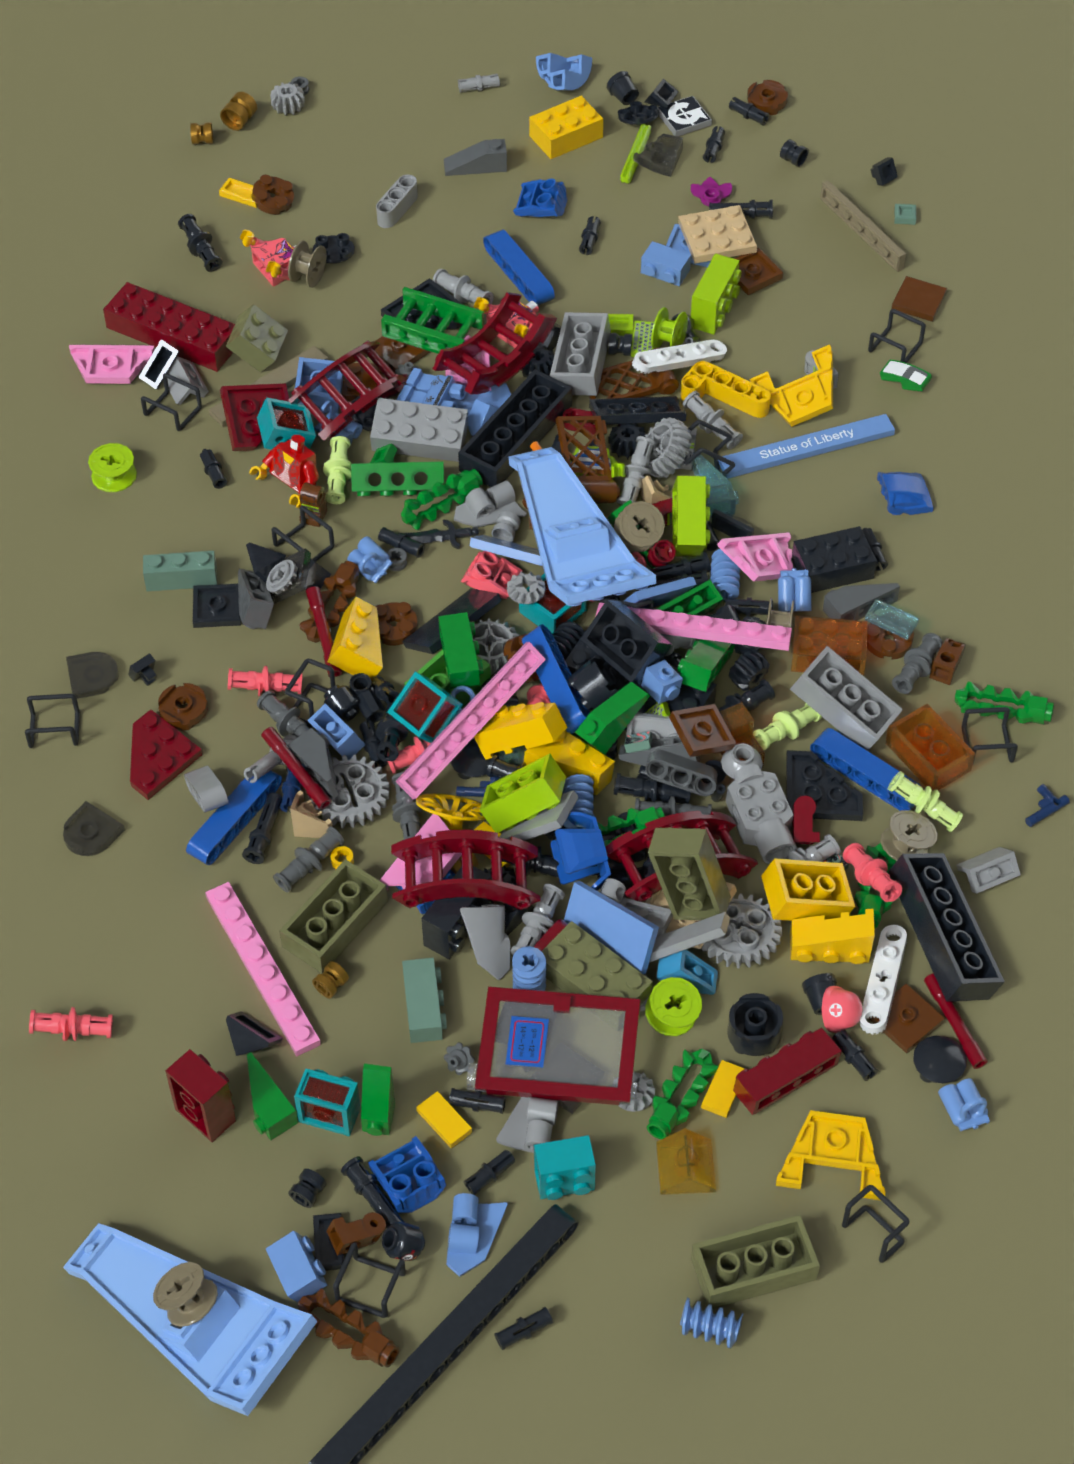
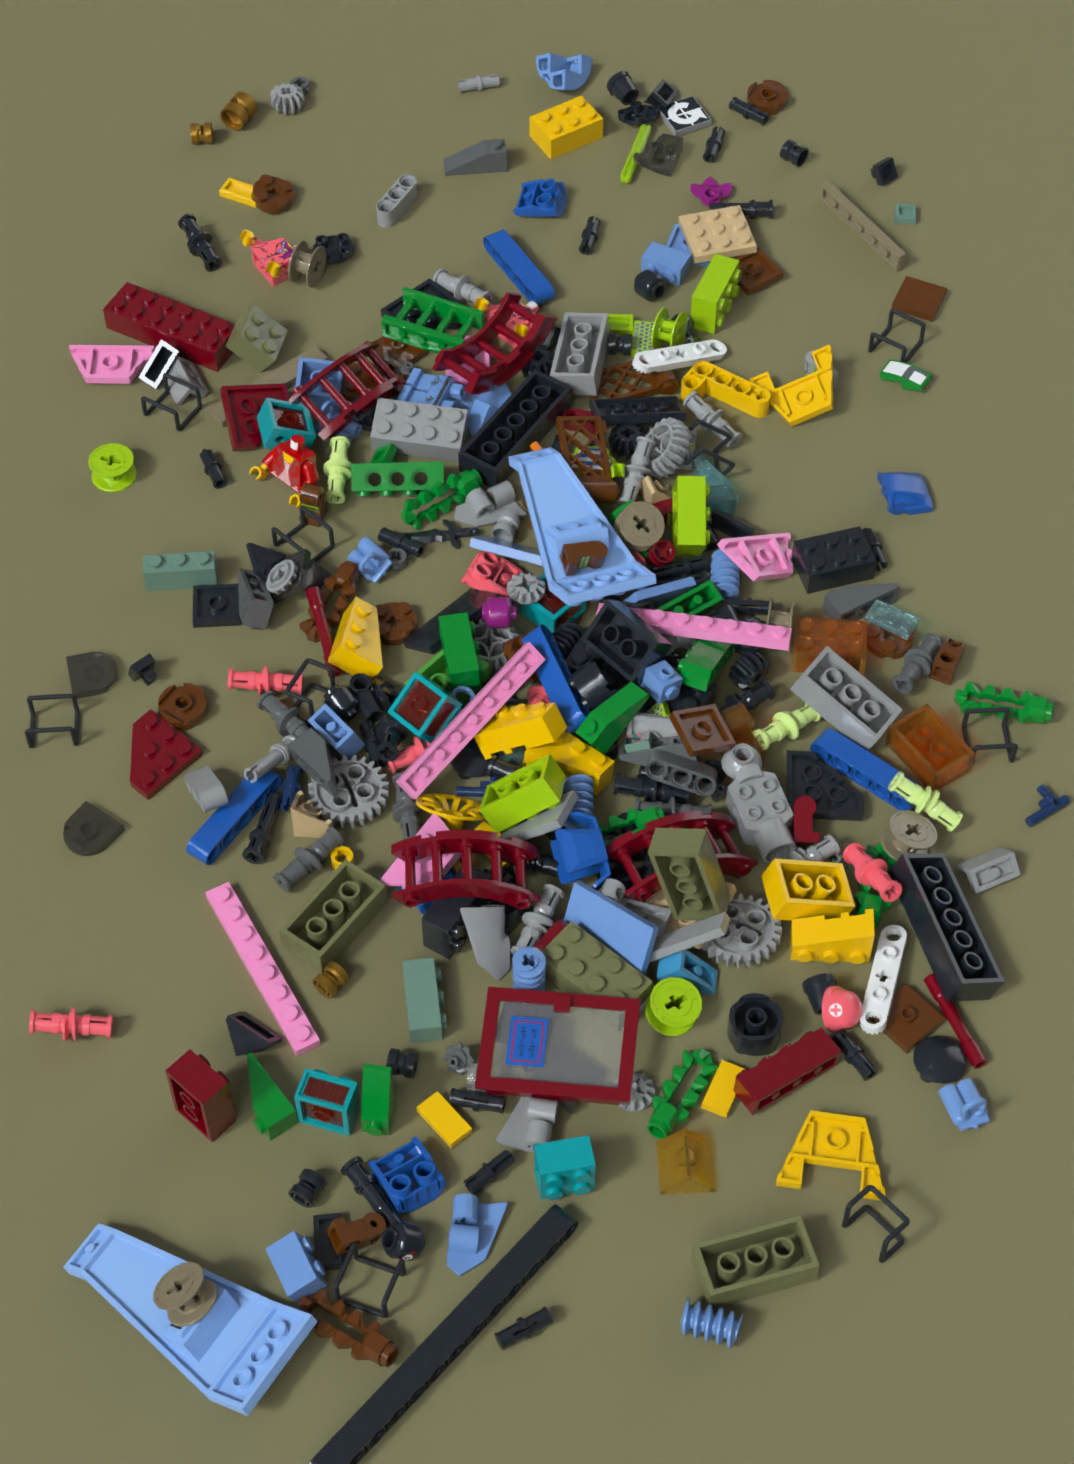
(312, 788): dark red piece -> none
(402, 1063): none -> black wheel
(498, 612): none -> magenta head
(582, 555): none -> reddish brown leg
(649, 285): none -> black head
(794, 586): medium blue piece -> none
(808, 445): medium blue tile -> none

